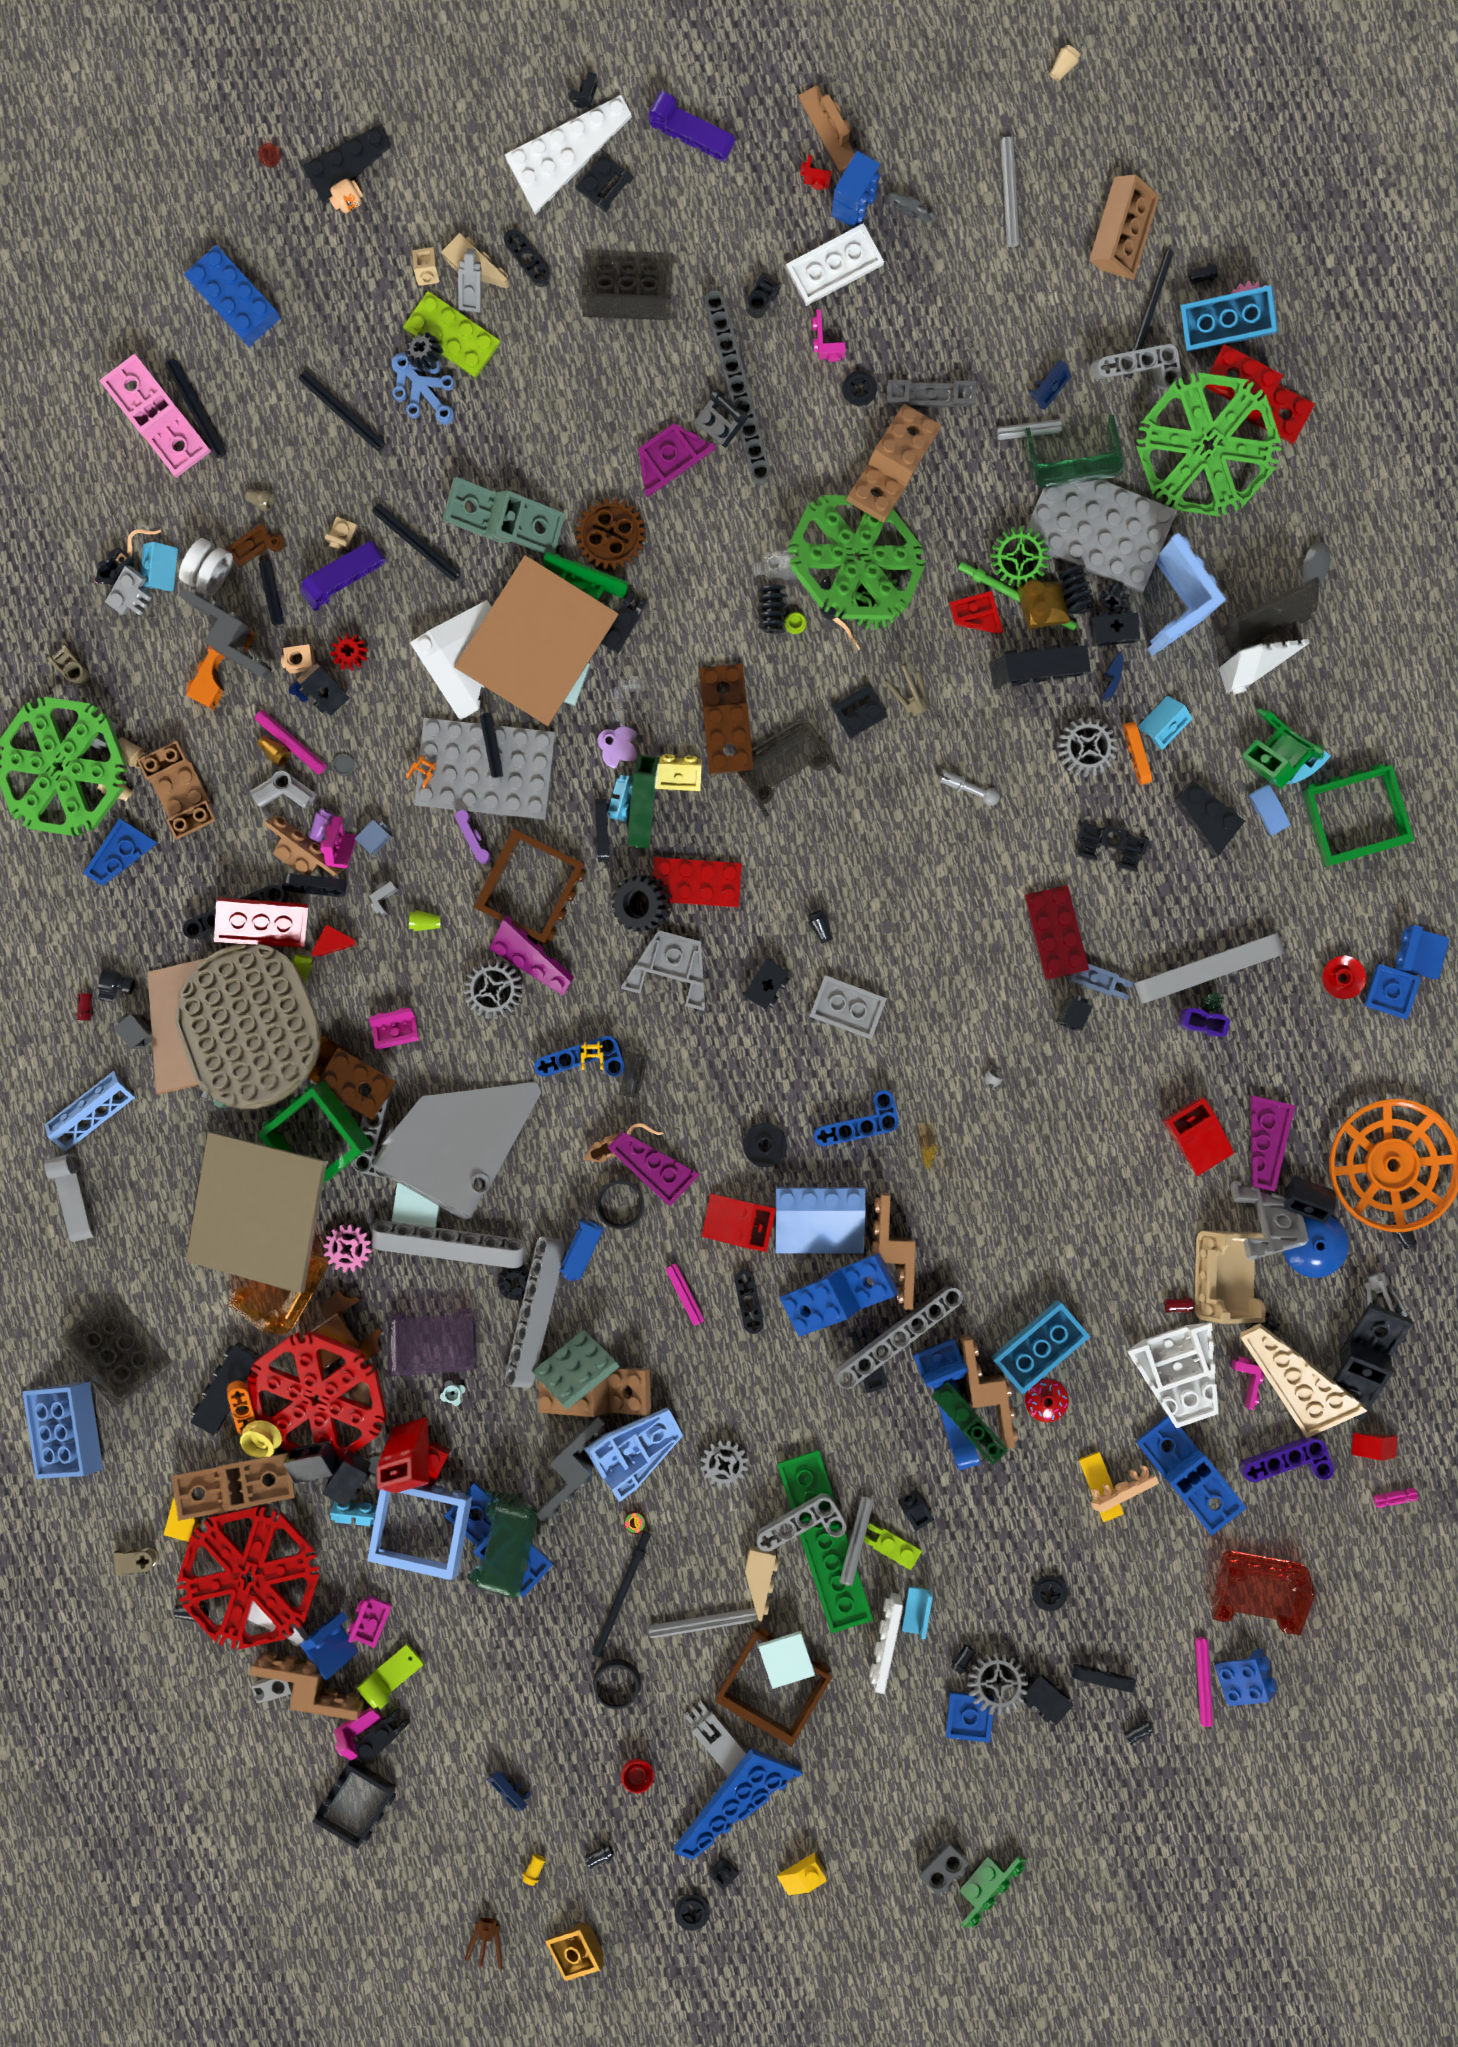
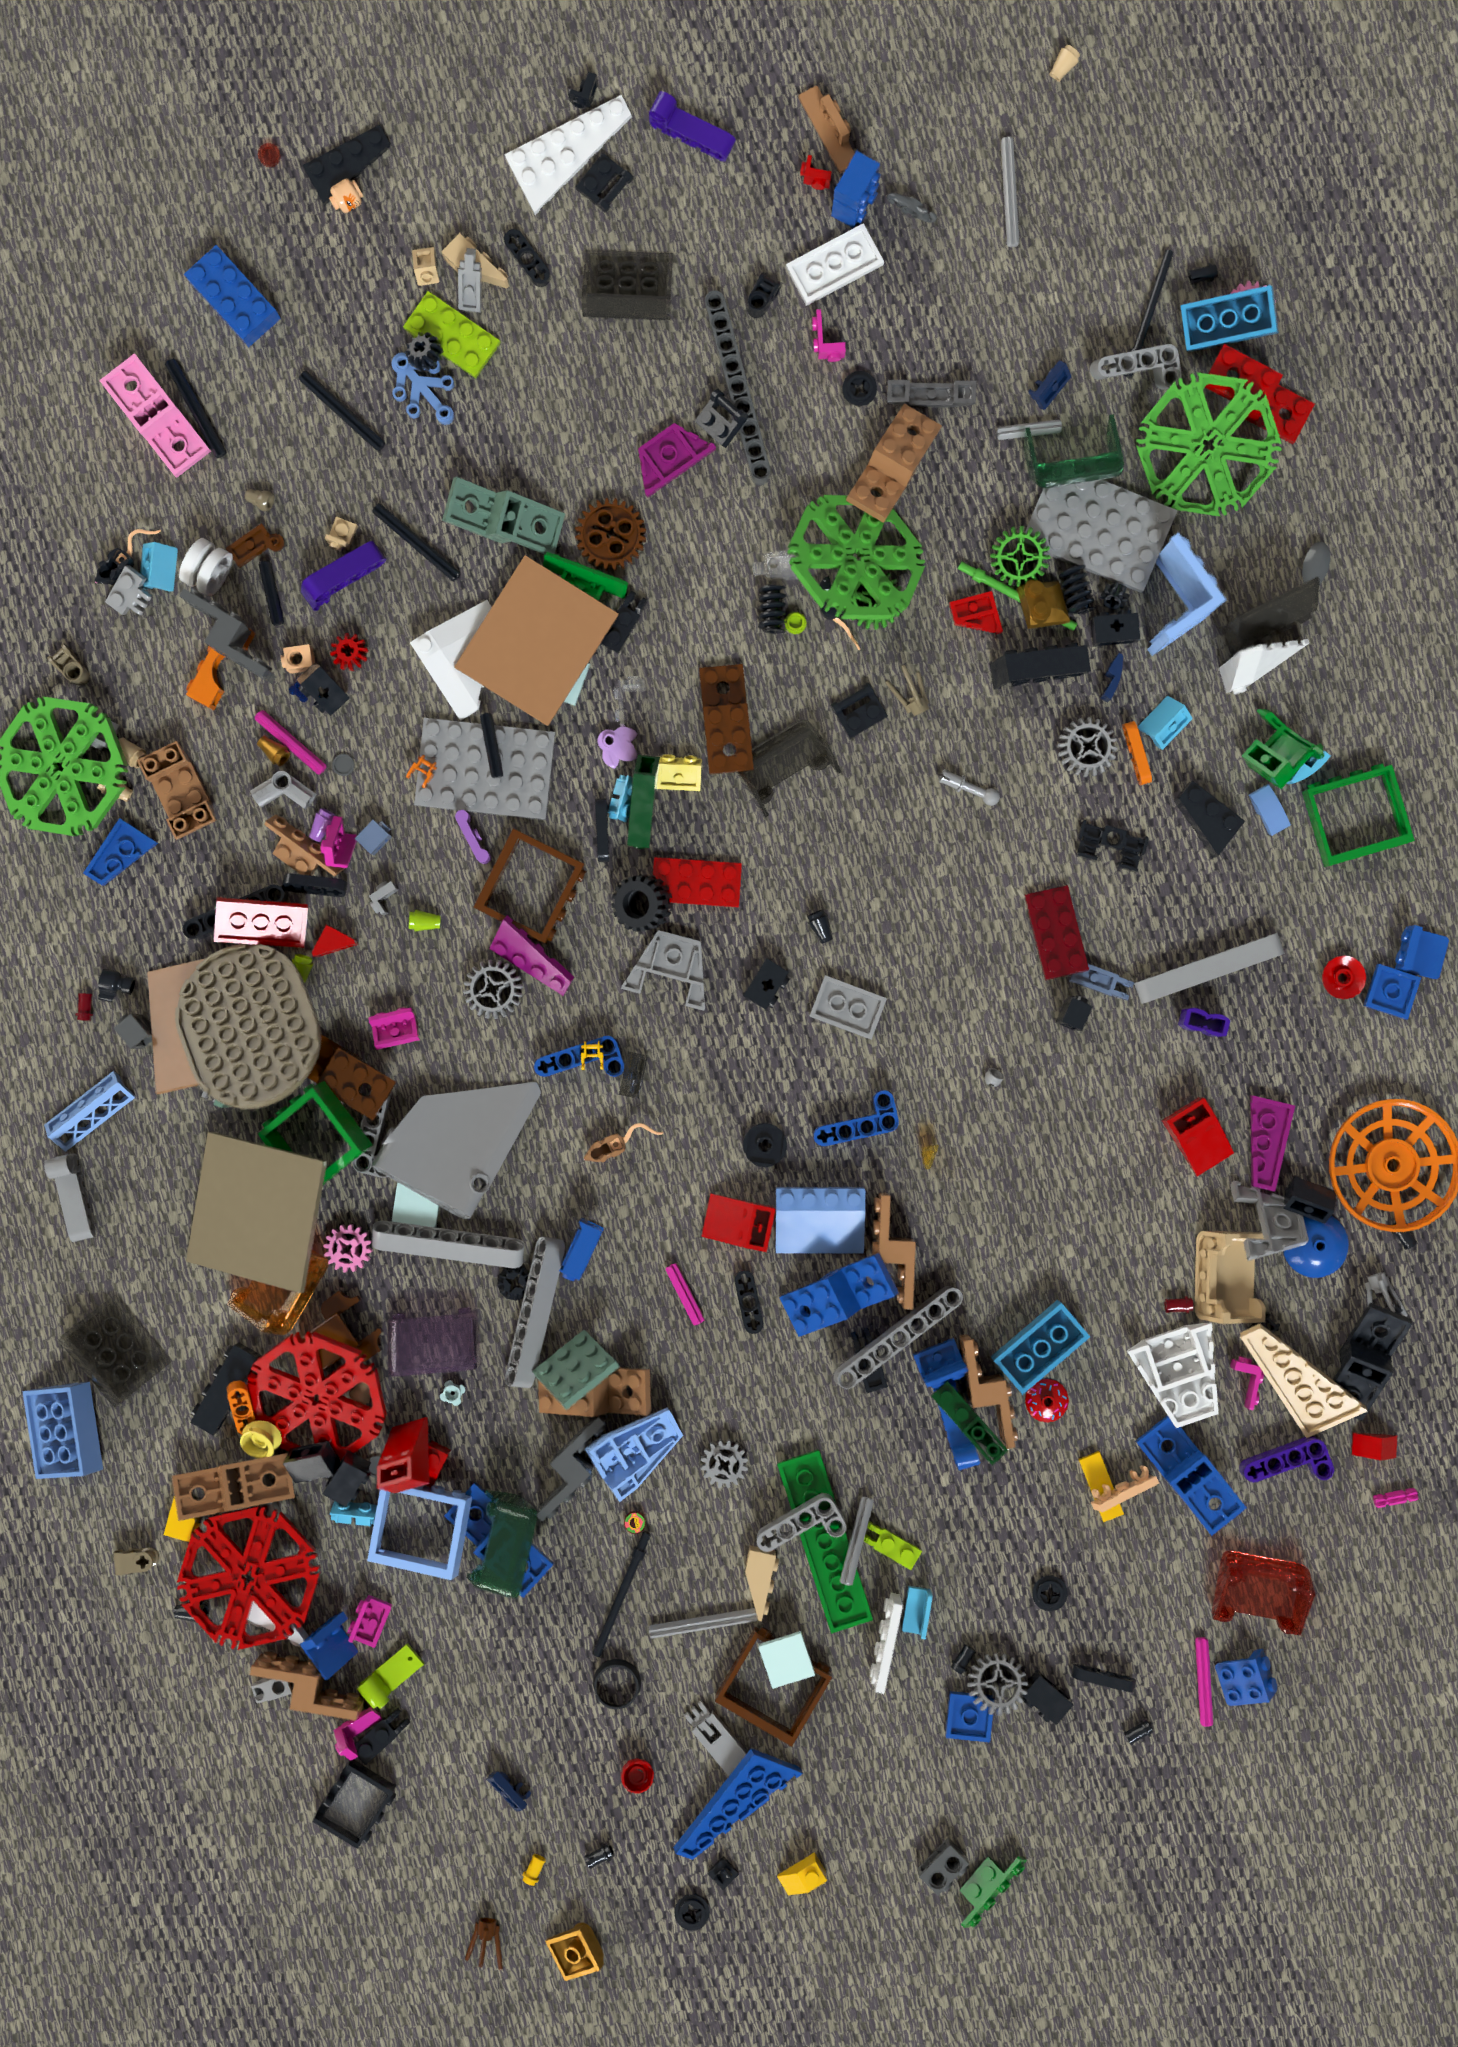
(611, 1224): black tyre -> none
(655, 1169): magenta wing -> none
(915, 1510): black bracket -> none
(1124, 226): medium nougat slope -> none
(1212, 1001): clear green plate -> none

